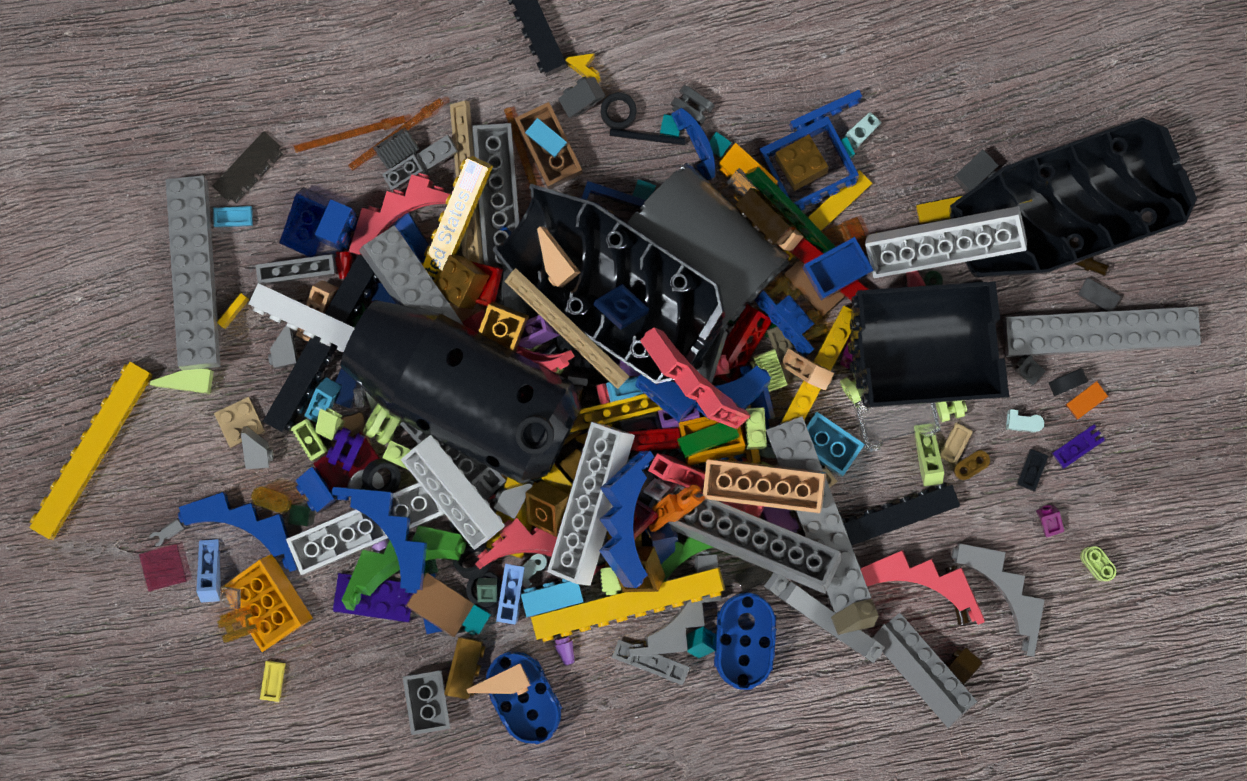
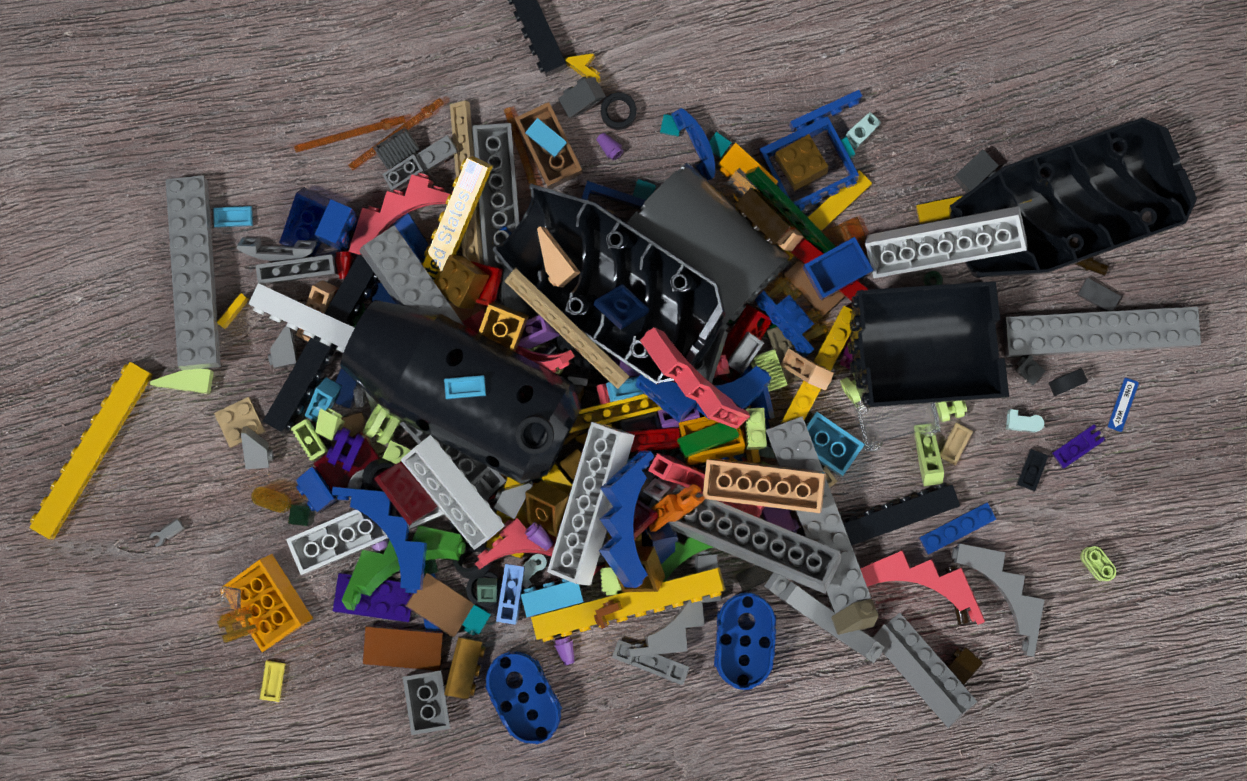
(163, 568): clear pink tile -> none
(208, 571): light blue slope -> none
(242, 171): clear smoke windscreen -> none
(253, 248): none -> light grey slope
(269, 531): blue arch -> none
(402, 647): none -> dark orange tile
(405, 493): none -> dark red tile
(465, 387): none -> medium azure tile
(506, 682): light nougat slope -> none
(539, 536): none -> medium lavender cone
(609, 607): none -> dark orange bracket
(610, 146): none -> medium lavender cone
(647, 137): black bar -> none
(701, 642): teal panel -> none
(702, 103): dark grey brick -> none
(744, 352): none -> flat silver tile
(914, 279): coral cone -> none
(957, 528): none -> blue plate
(971, 465): pearl gold plate -> none
(1050, 520): magenta bracket -> none
(1086, 400): orange tile -> none
(1123, 404): none -> sticker

